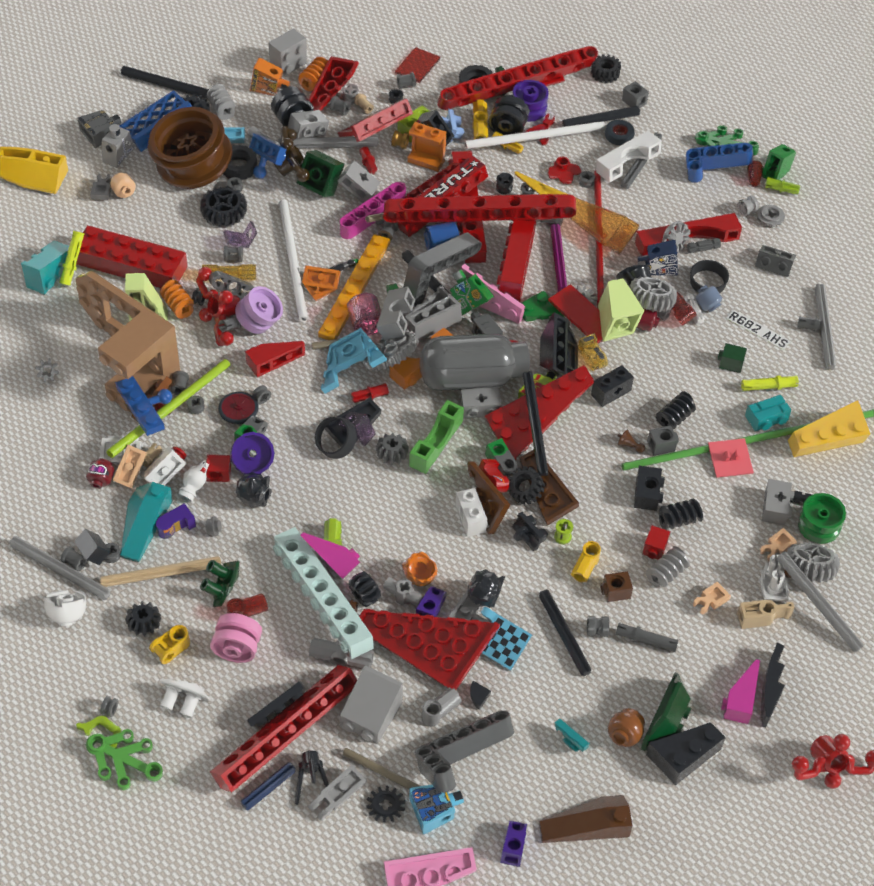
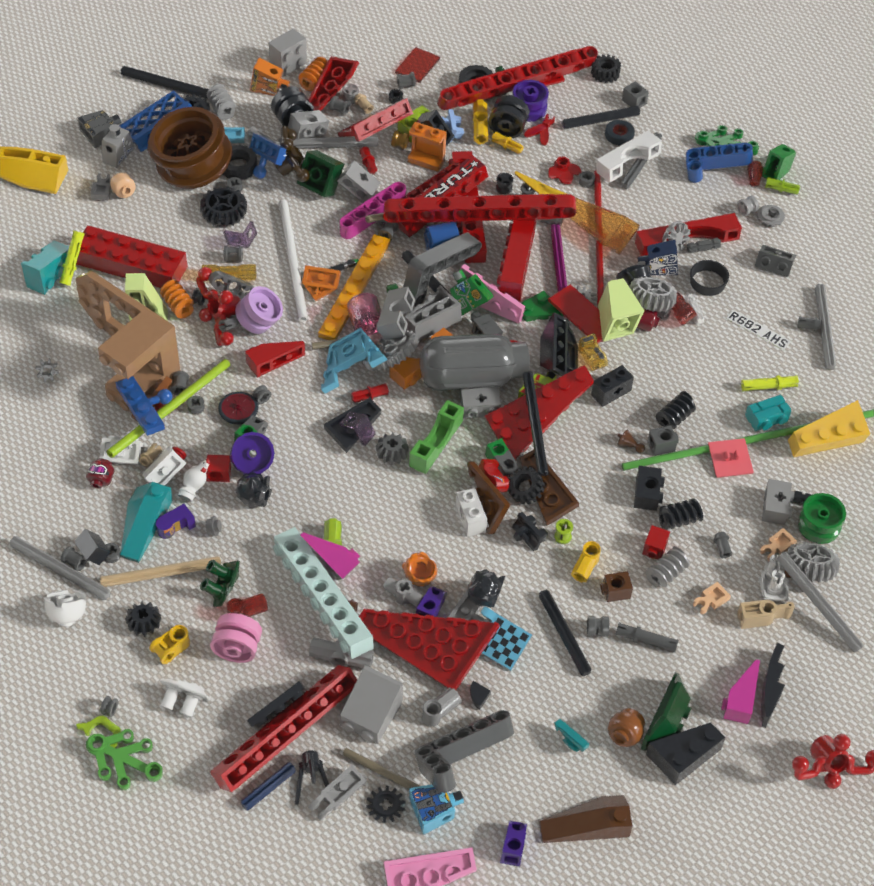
(129, 466): light nougat plate -> none
(347, 446): black tyre -> none
(364, 589): black gear -> none
(511, 138): white piece -> none
(708, 298): sand blue head -> none
(722, 542): none -> dark grey pin
(732, 357): dark green brick -> none

